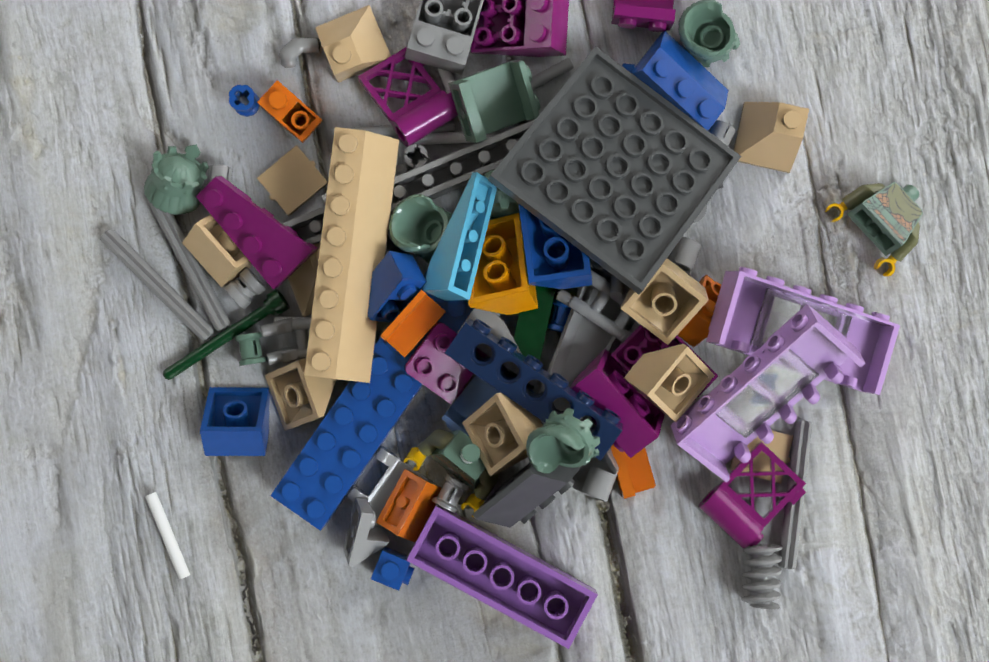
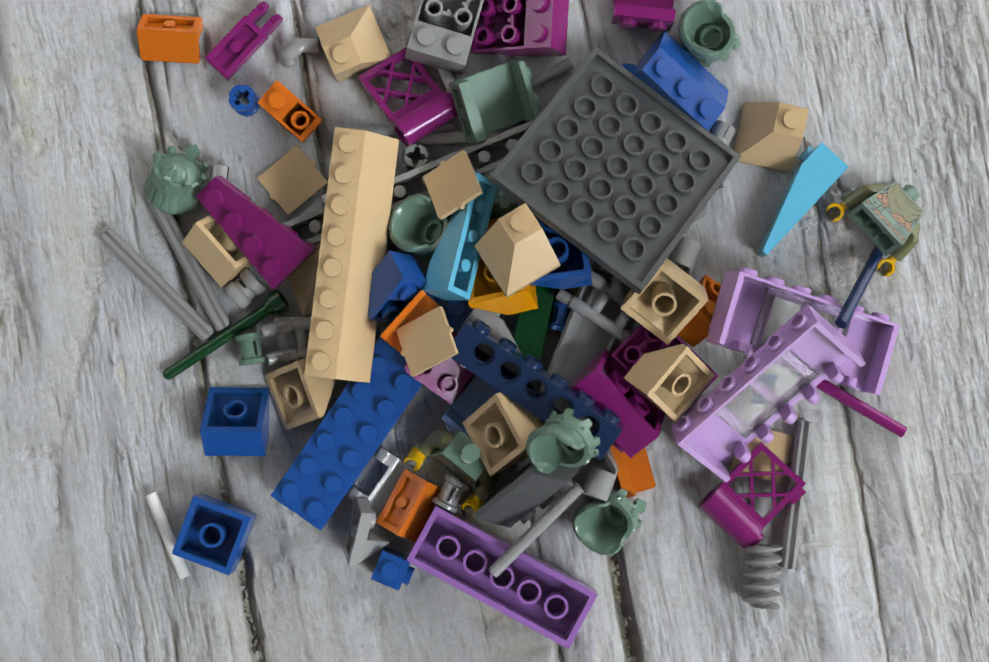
(169, 38): none -> orange panel
(214, 533): none -> blue brick
(242, 41): none -> magenta hinge
(427, 341): none -> tan piece
(452, 184): none -> tan piece
(517, 251): none -> tan slope
(536, 529): none -> light grey bar
(607, 524): none -> sand green hair
(808, 183): none -> medium azure slope
(859, 288): none -> dark blue bar
(862, 408): none -> magenta bar

